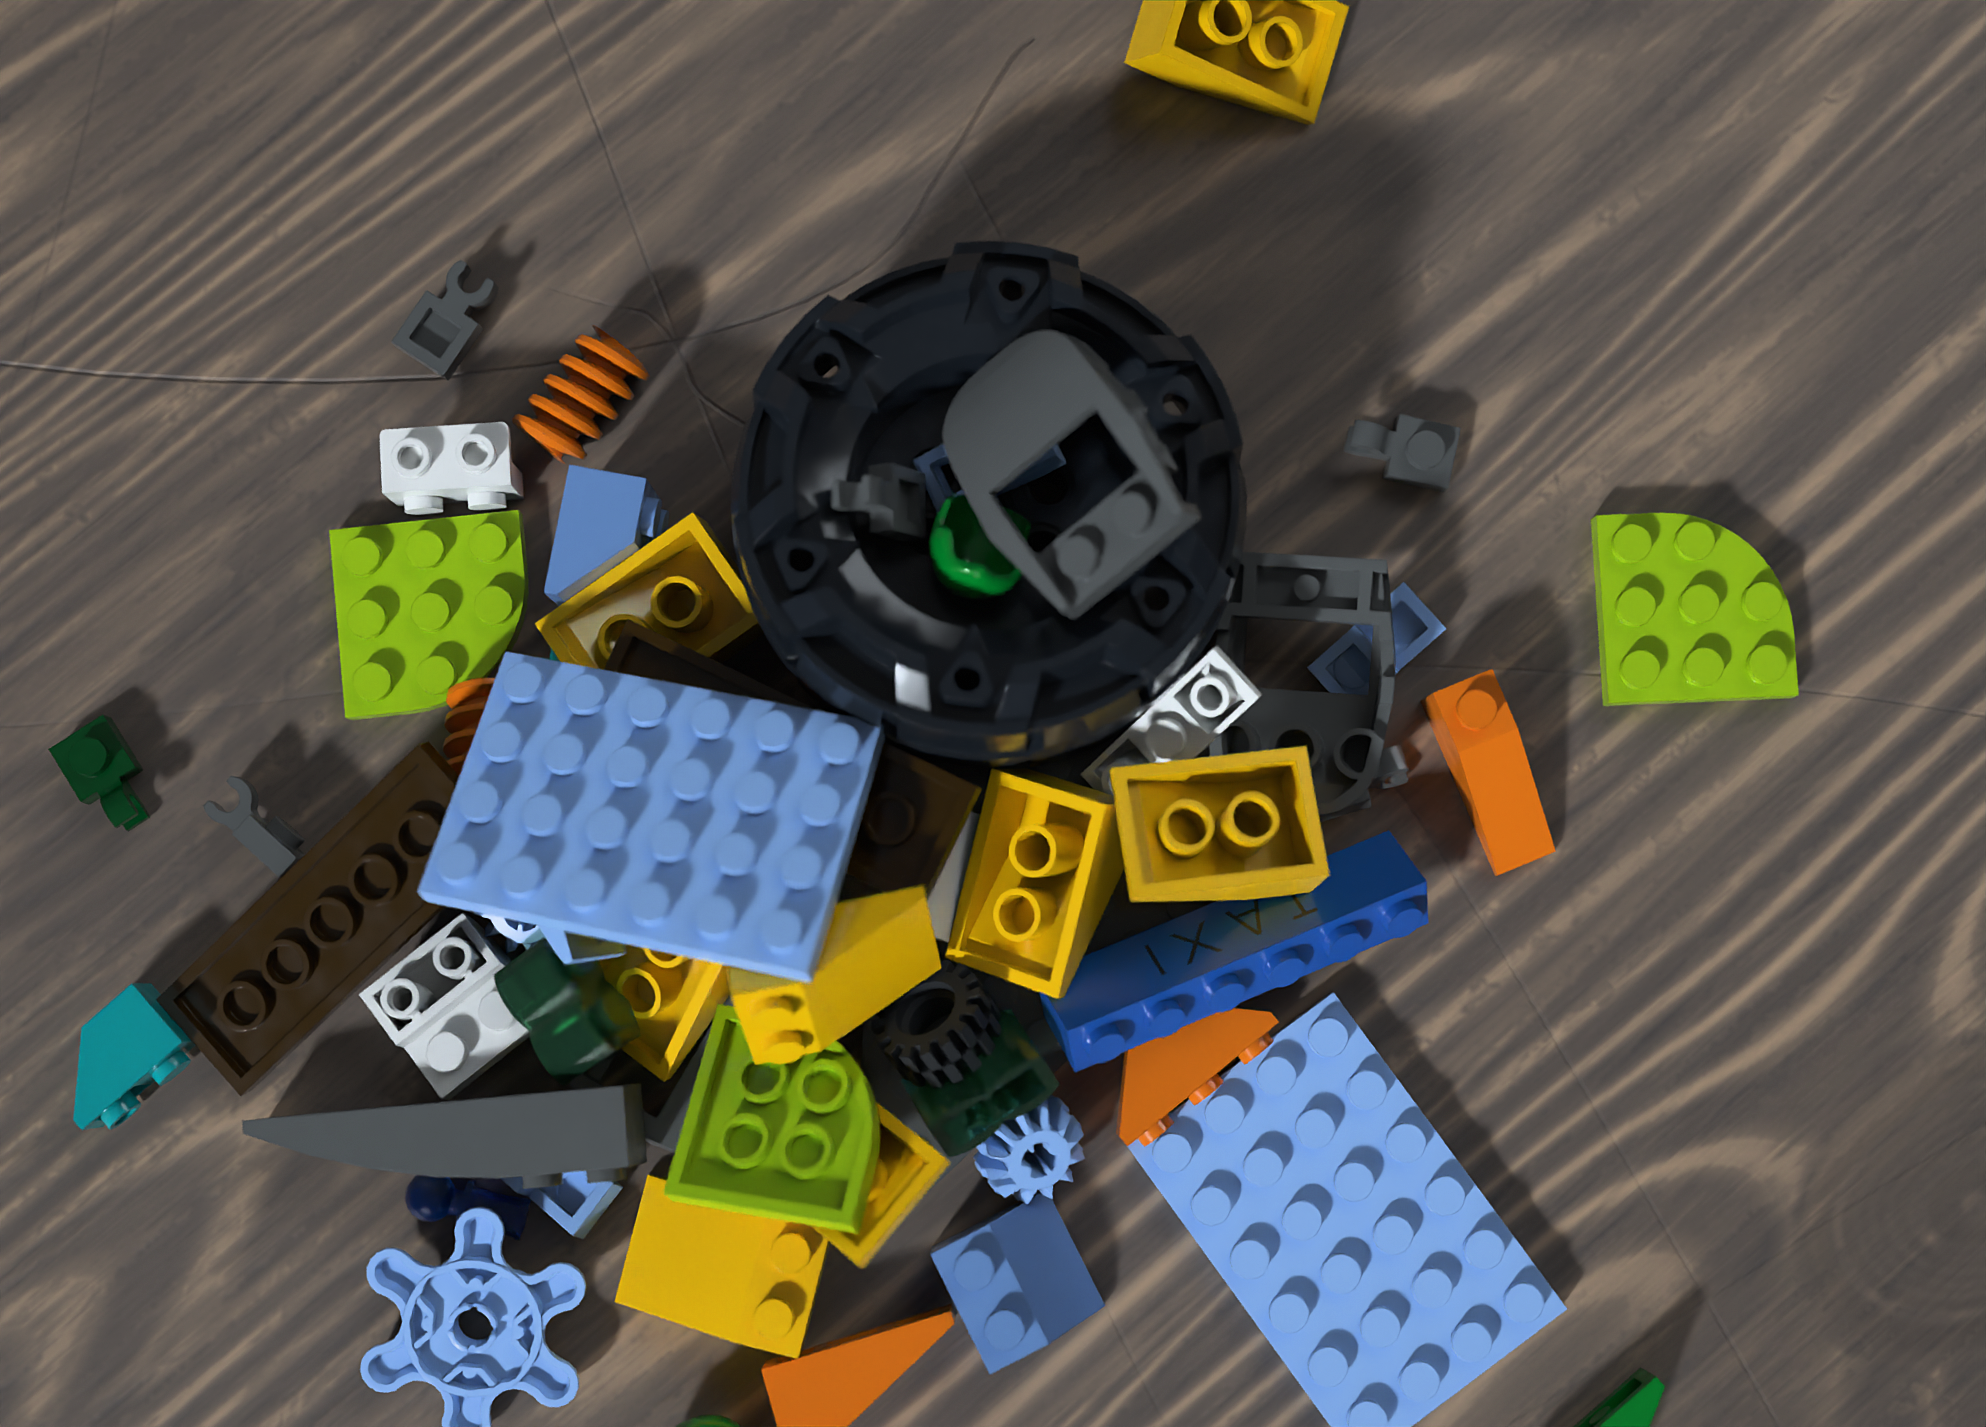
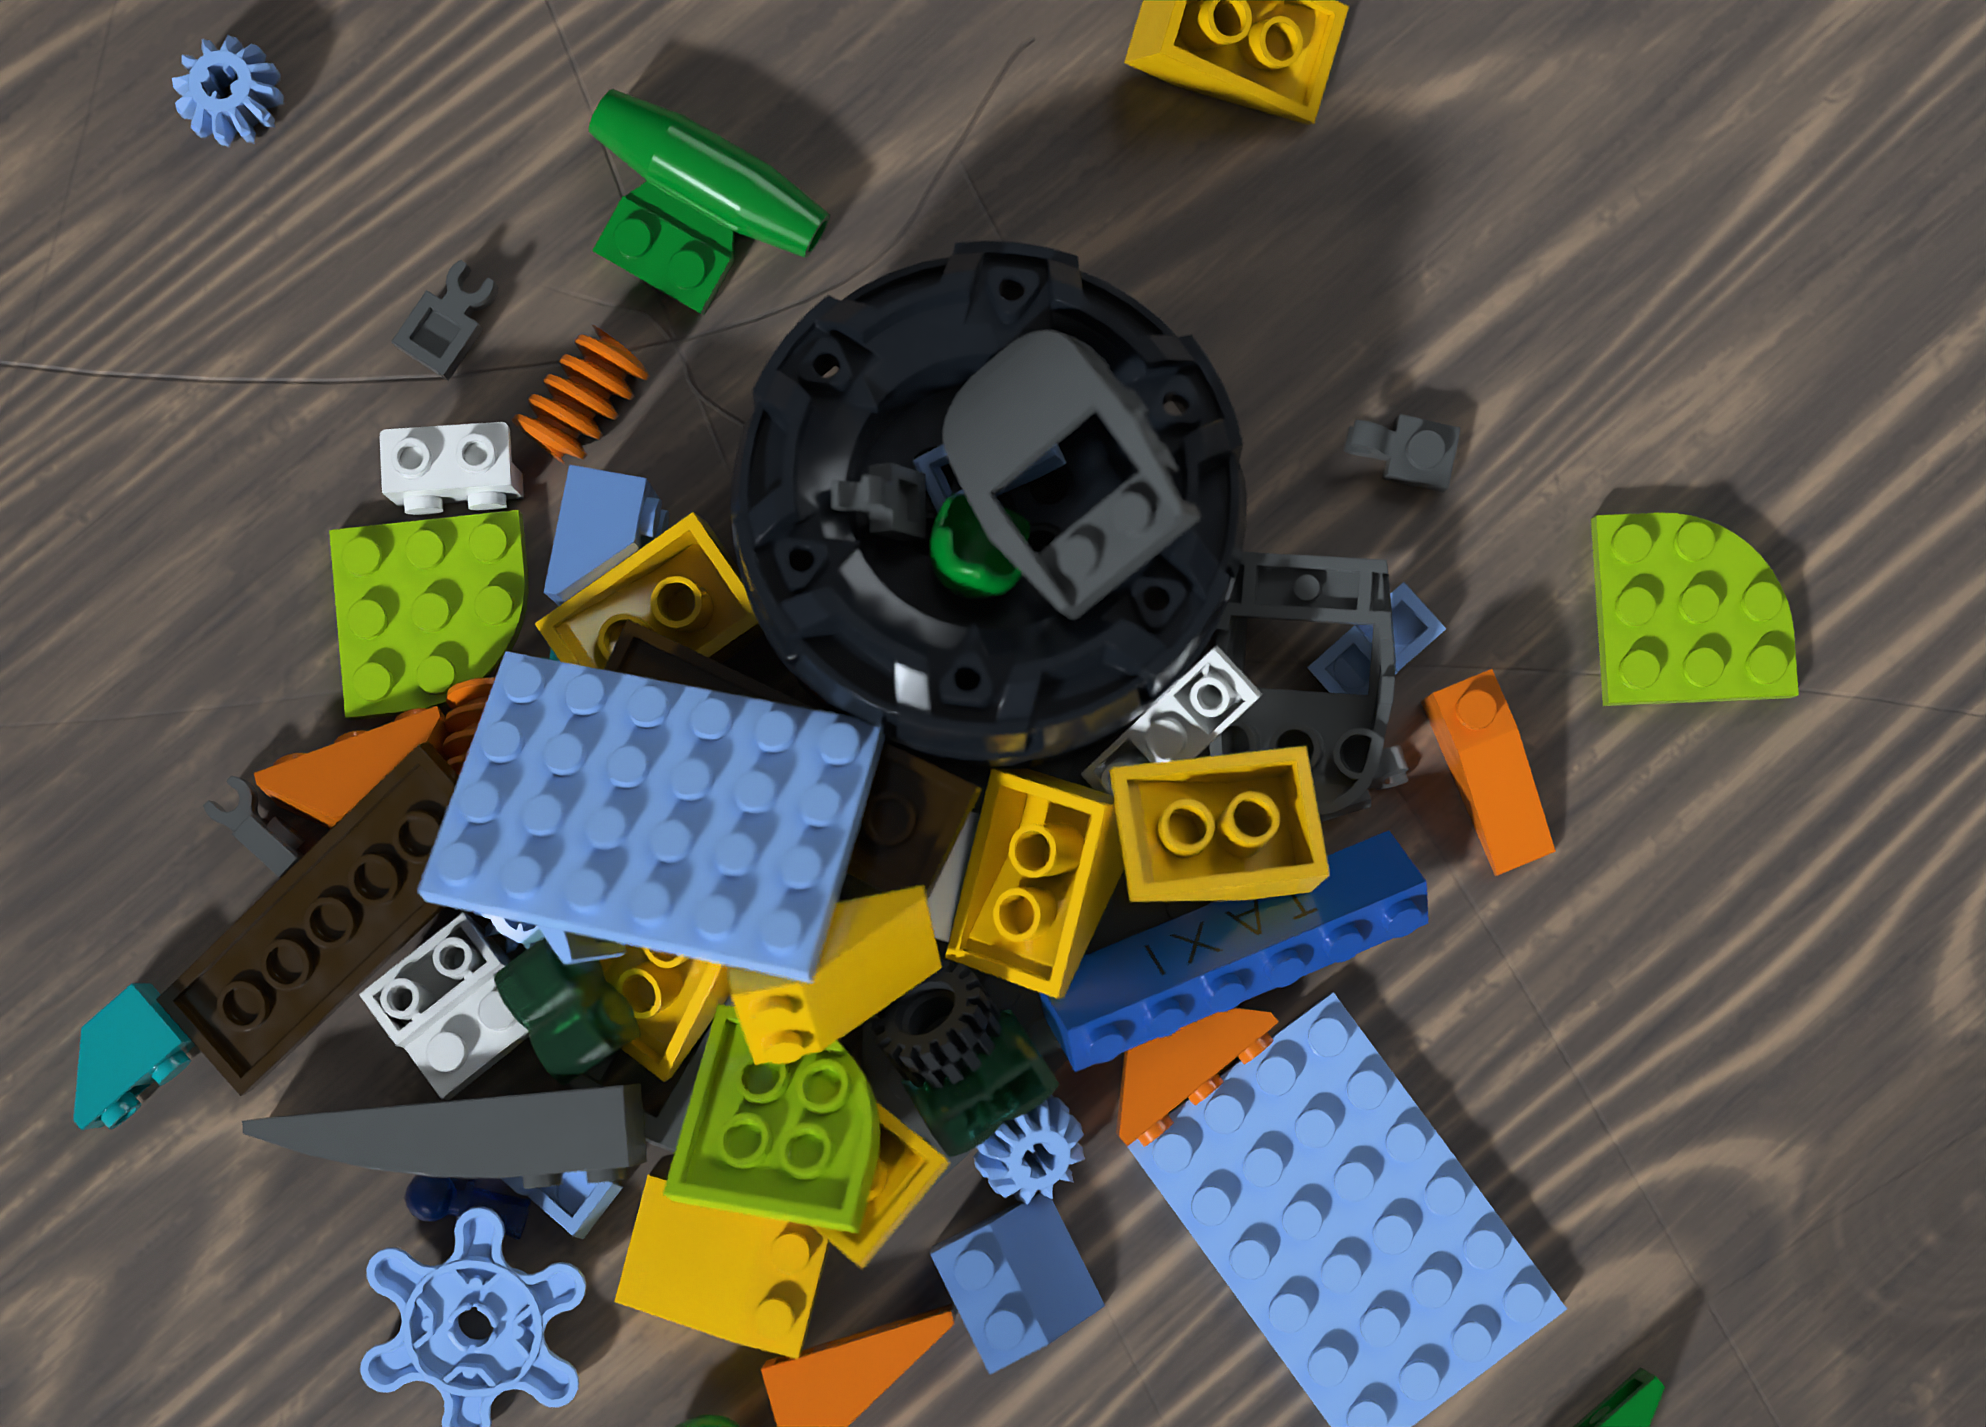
(99, 767): dark green plate -> none
(205, 94): none -> light blue gear
(338, 776): none -> orange slope
(696, 196): none -> green plate

